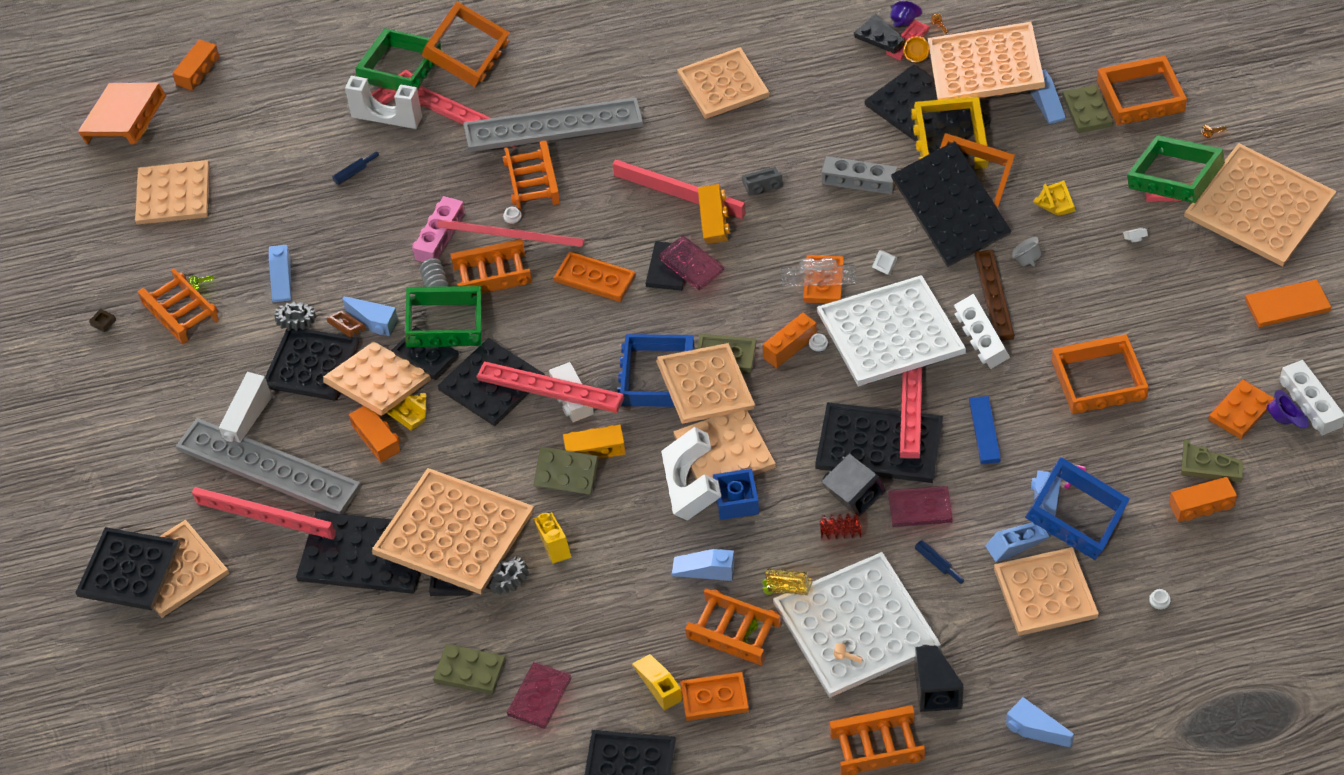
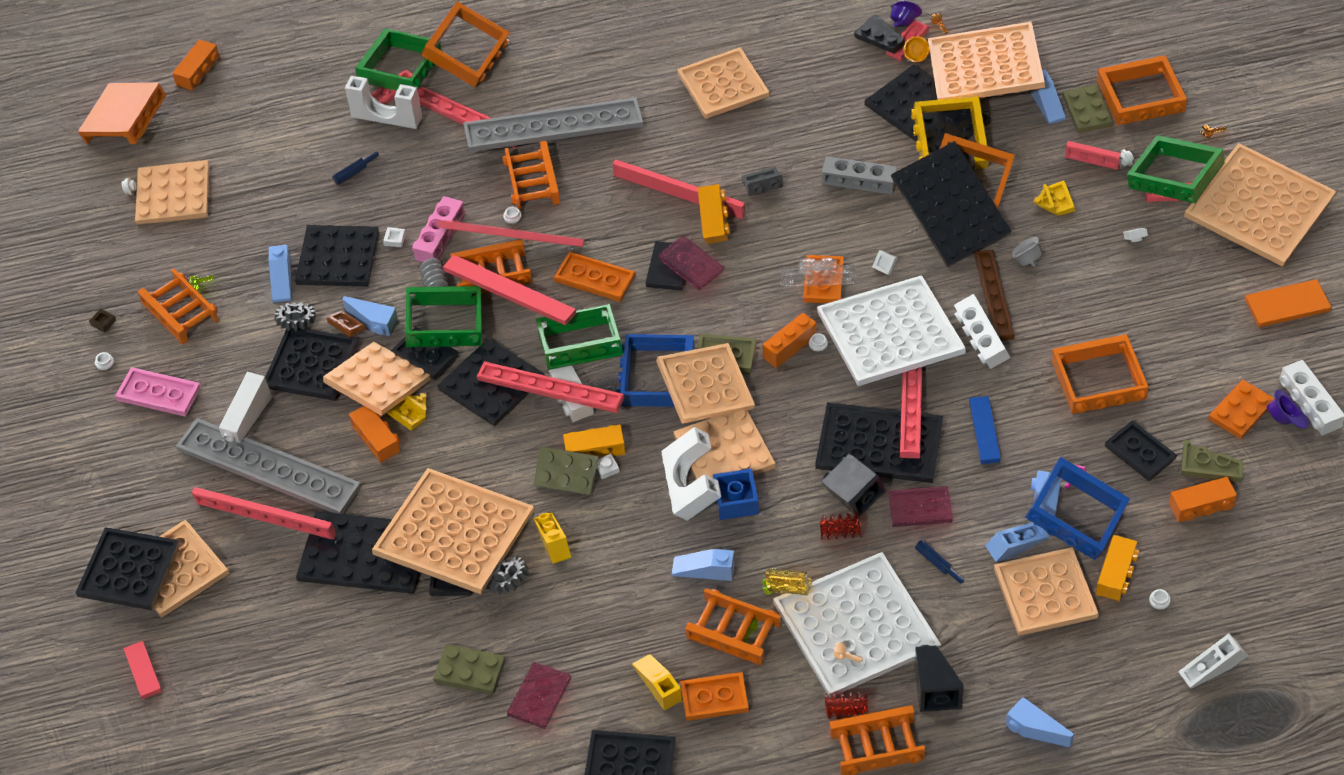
(104, 361): none -> white plate
(129, 186): none -> white plate
(142, 670): none -> coral tile
(158, 391): none -> bright pink plate
(337, 255): none -> black plate
(394, 237): none -> white plate
(509, 290): none -> coral tile
(585, 351): none -> green window
(607, 466): none -> white plate
(846, 705): none -> clear red piece
(1092, 155): none -> coral tile
(1117, 568): none -> light orange brick
(1126, 158): none -> white plate
(1140, 450): none -> black plate
(1213, 662): none -> white slope

